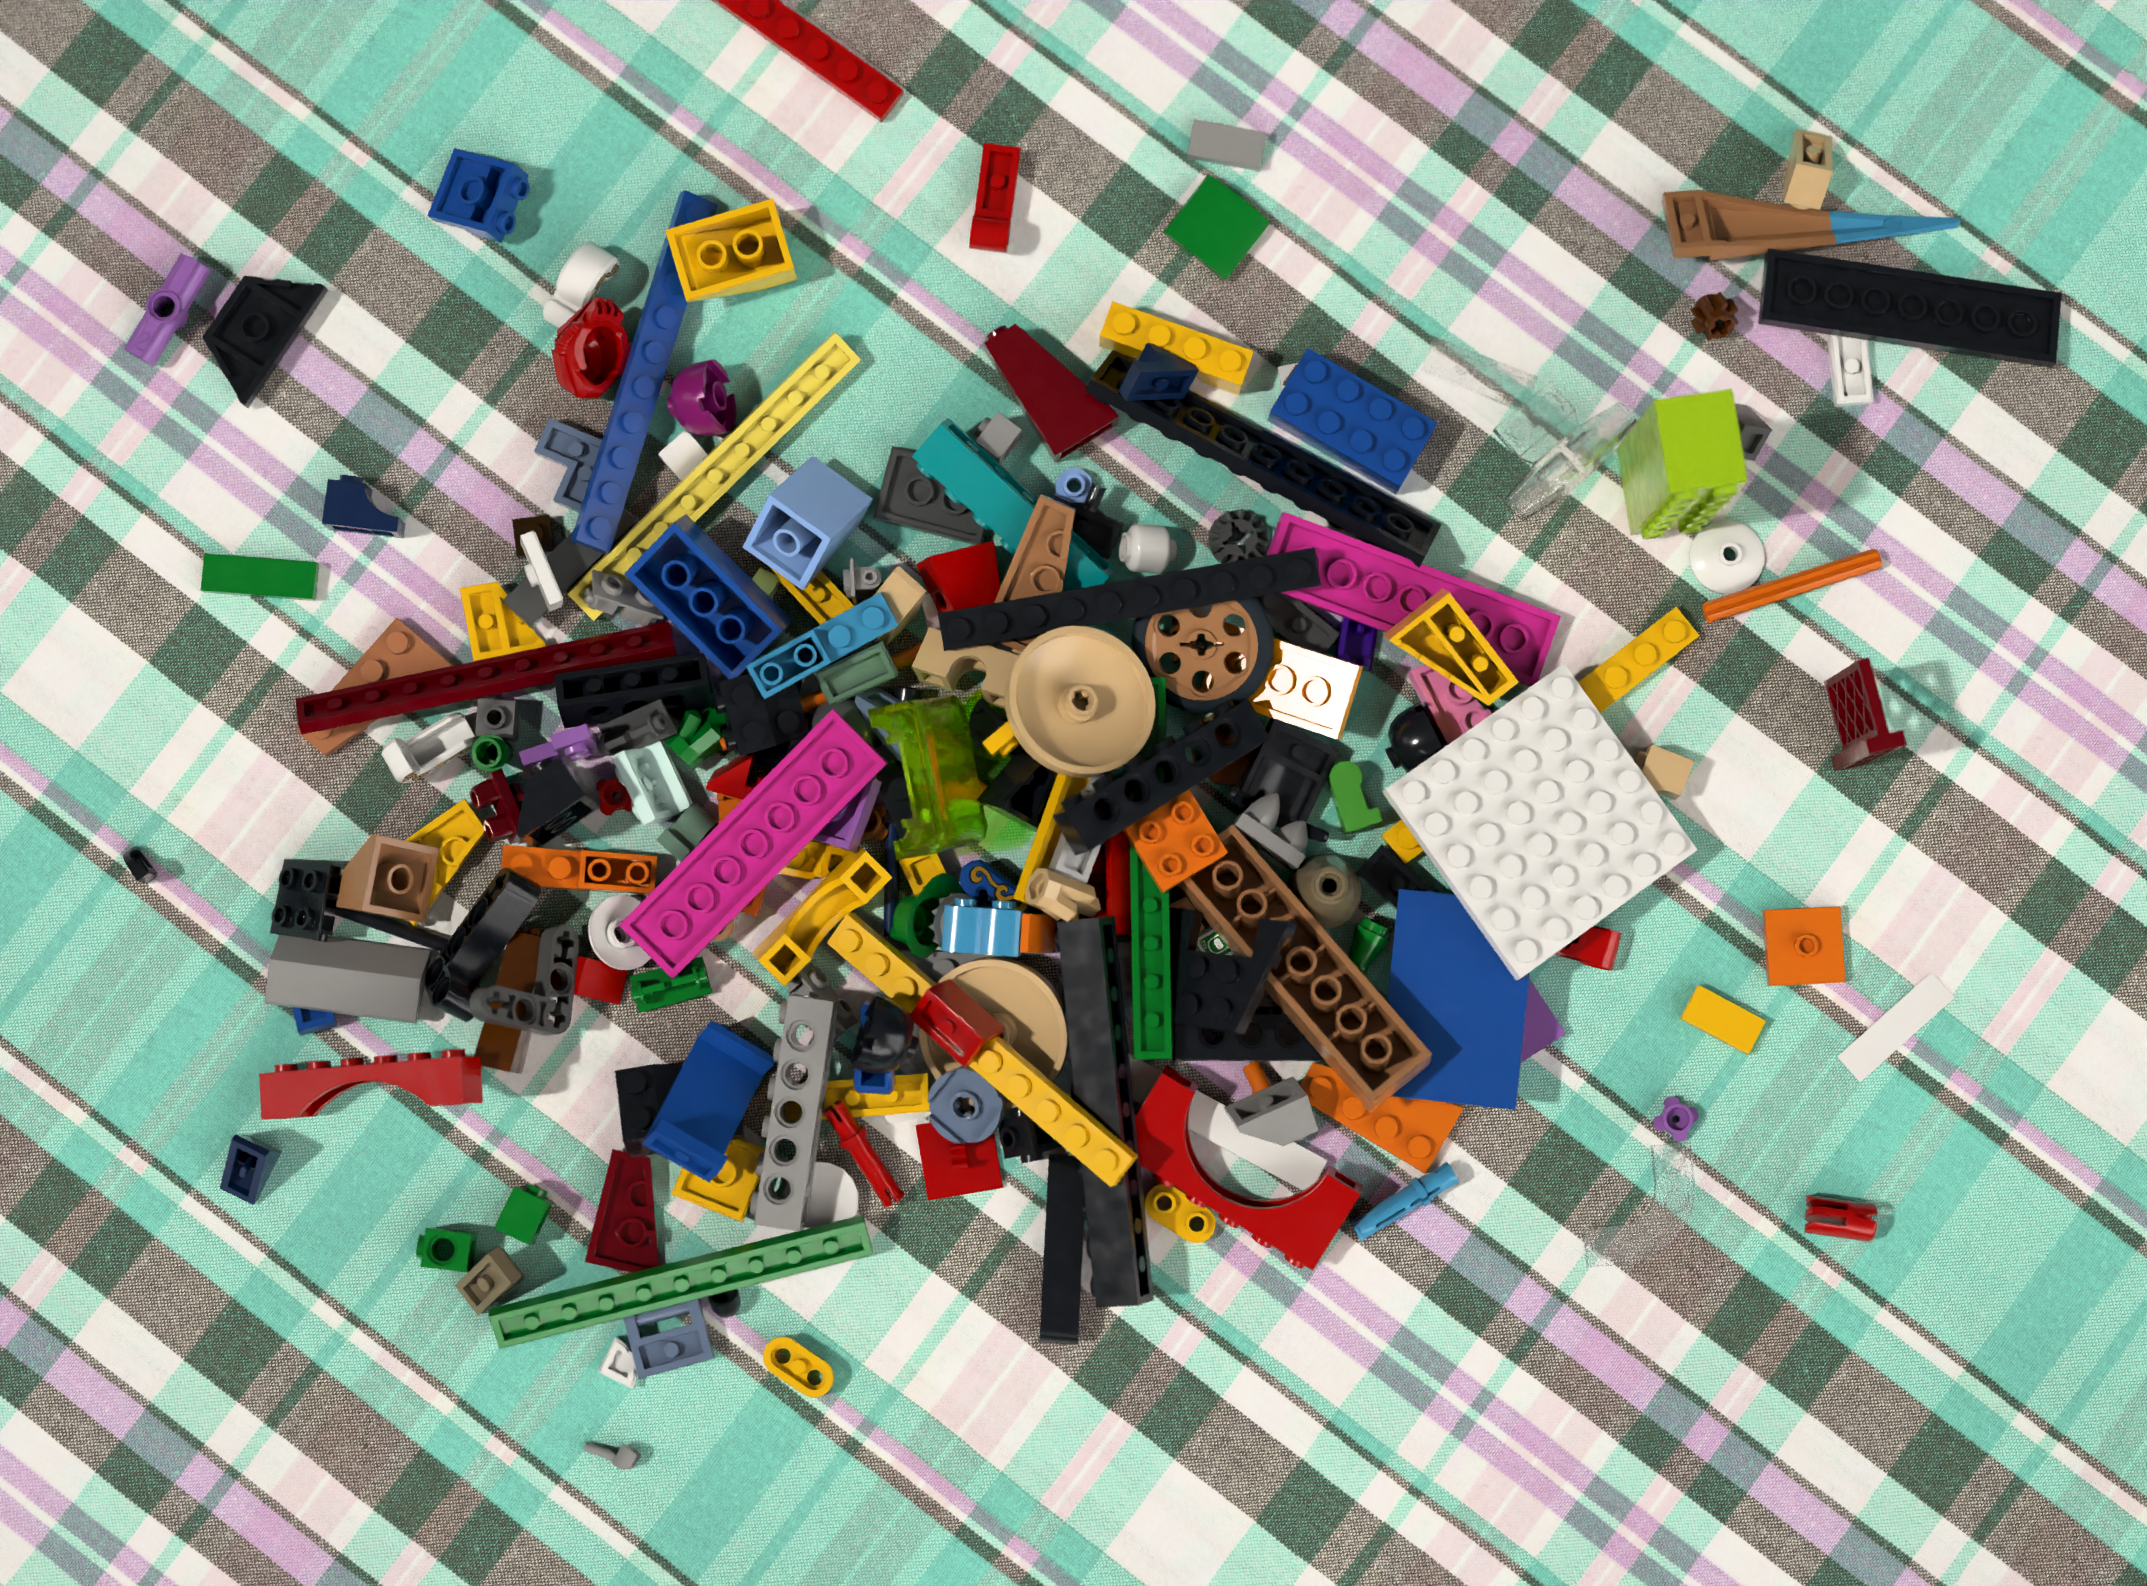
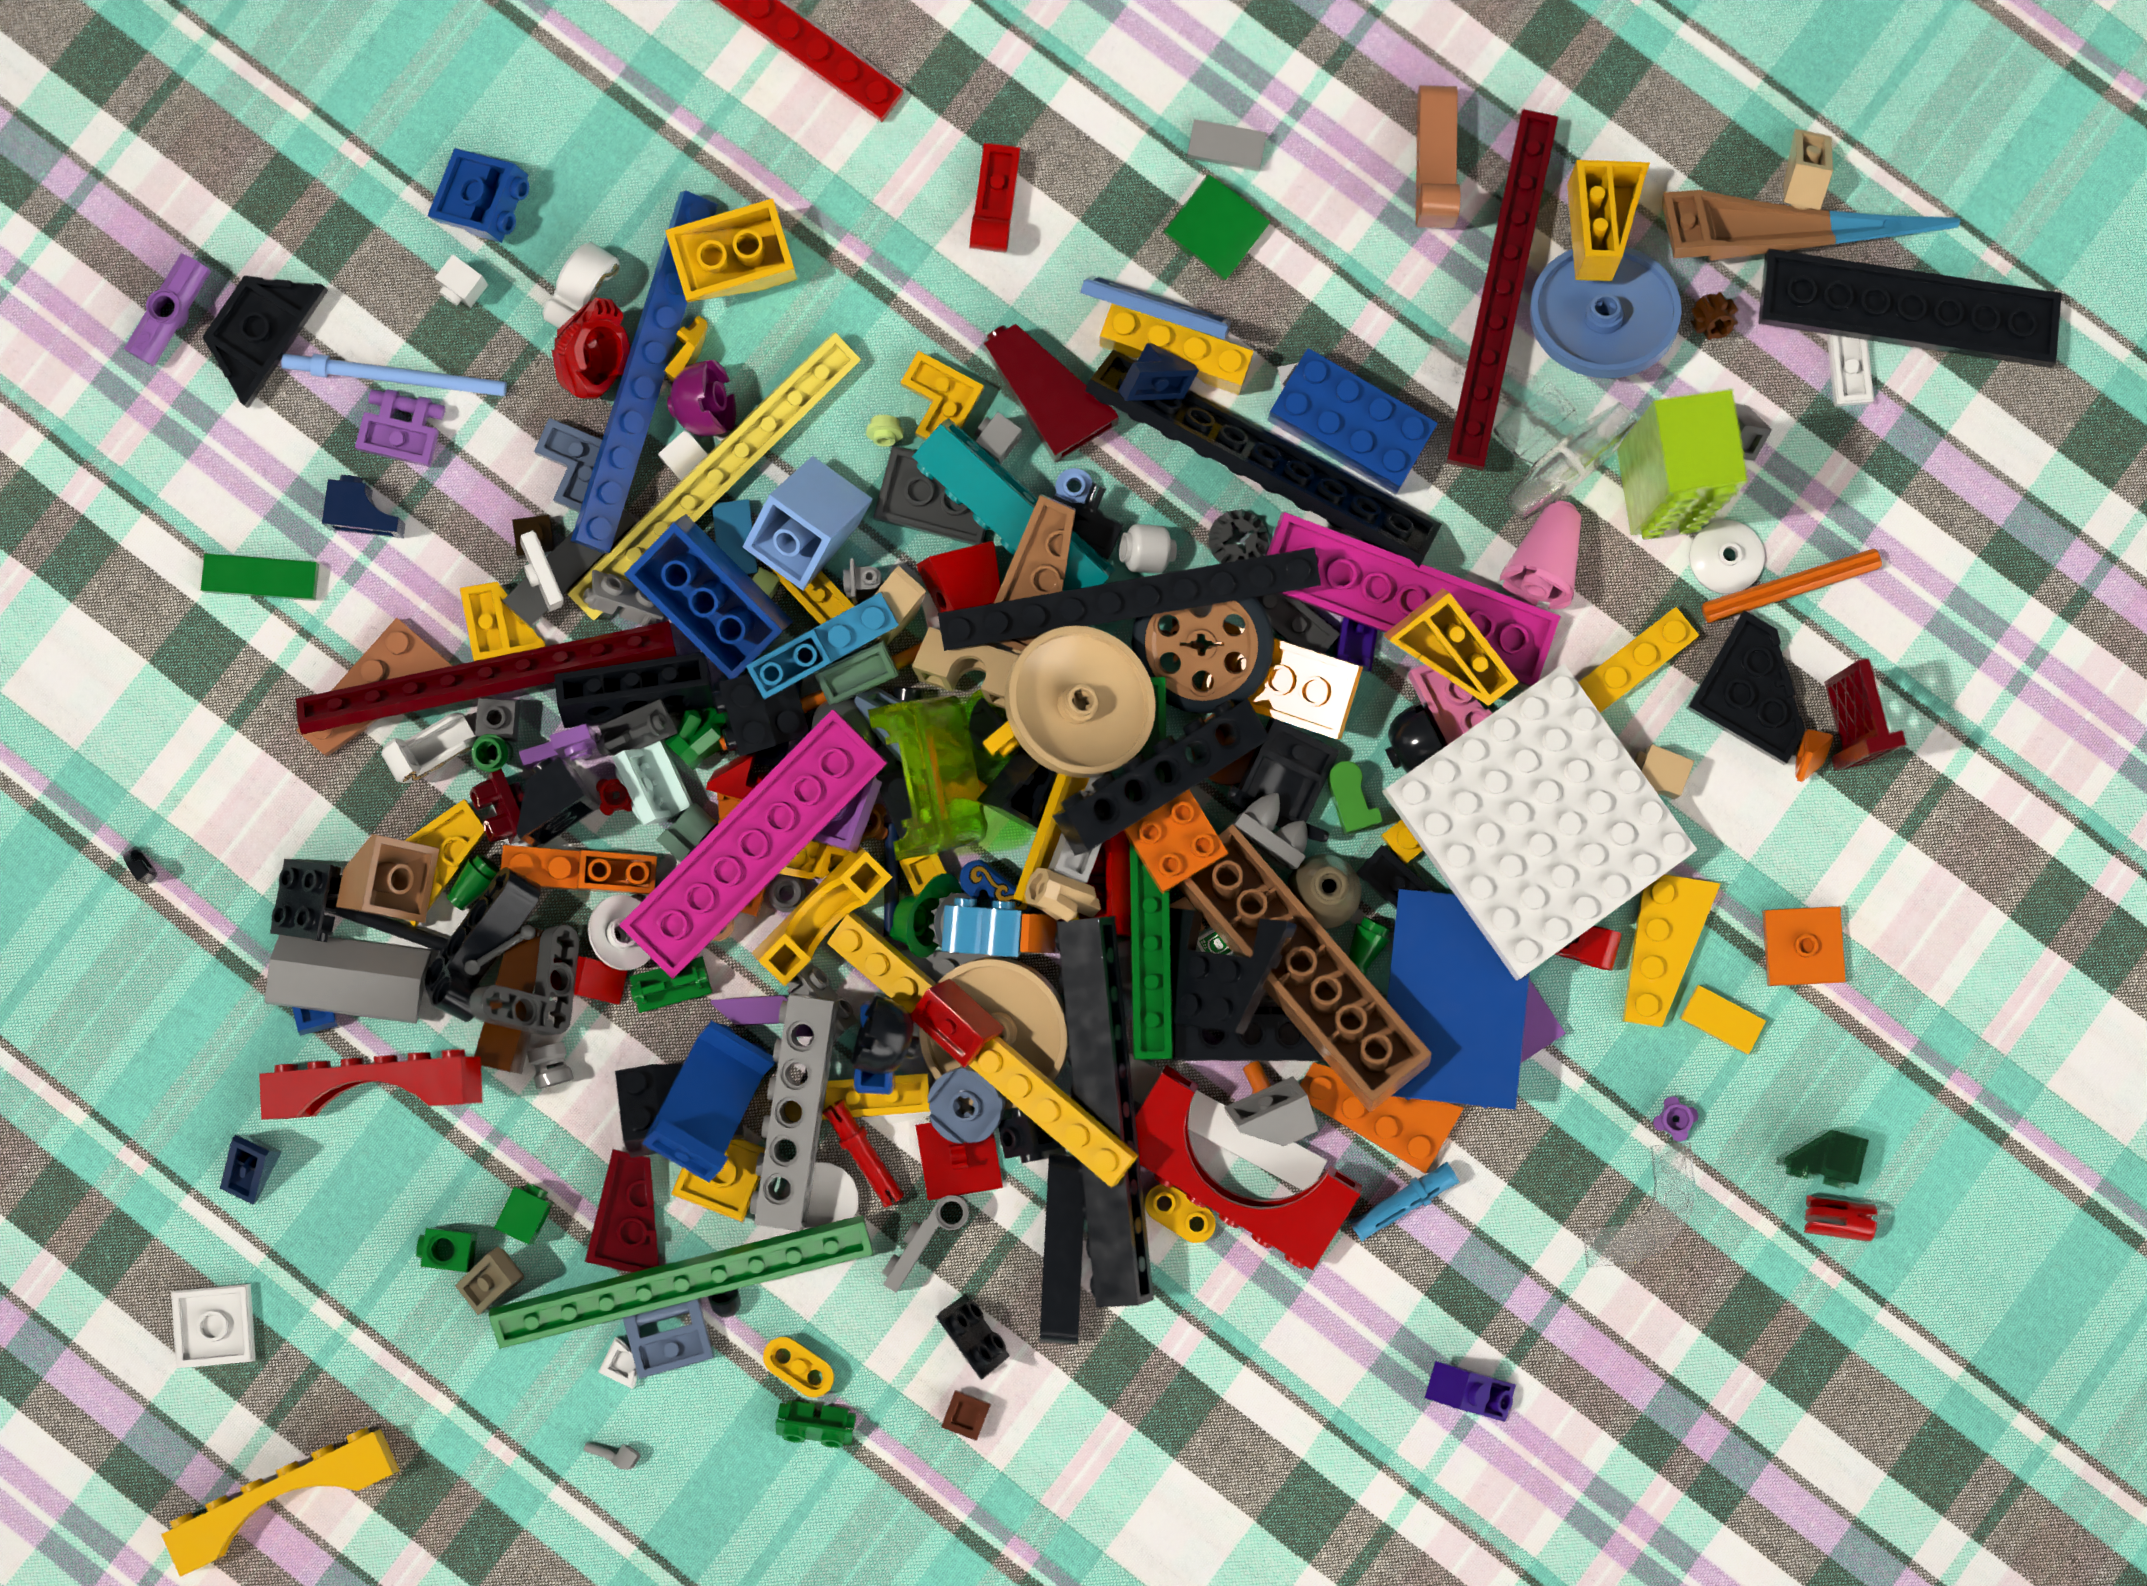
(207, 1537): none -> yellow arch
(213, 1326): none -> white tile
(322, 366): none -> light blue bar
(397, 438): none -> medium lavender plate
(460, 282): none -> white plate
(472, 881): none -> green cone
(473, 966): none -> dark grey hinge
(550, 1056): none -> light grey wheel
(693, 340): none -> yellow slope
(732, 527): none -> dark azure slope
(756, 1012): none -> medium lavender piece
(786, 881): none -> flat silver plate
(829, 1429): none -> green hinge
(884, 430): none -> yellowish green plate
(917, 1240): none -> light grey plate
(948, 390): none -> yellow plate
(965, 1415): none -> copper plate
(973, 1336): none -> black hinge
(1156, 306): none -> medium blue tile
(1437, 157): none -> nougat beam
(1470, 1391): none -> dark purple slope
(1502, 290): none -> dark red plate
(1546, 559): none -> bright pink cone
(1602, 213): none -> yellow wedge
(1606, 325): none -> medium blue dish
(1664, 939): none -> yellow wing
(1751, 691): none -> black plate
(1811, 753): none -> orange slope
(1828, 1155): none -> clear green slope
(1895, 1027): white sticker -> none

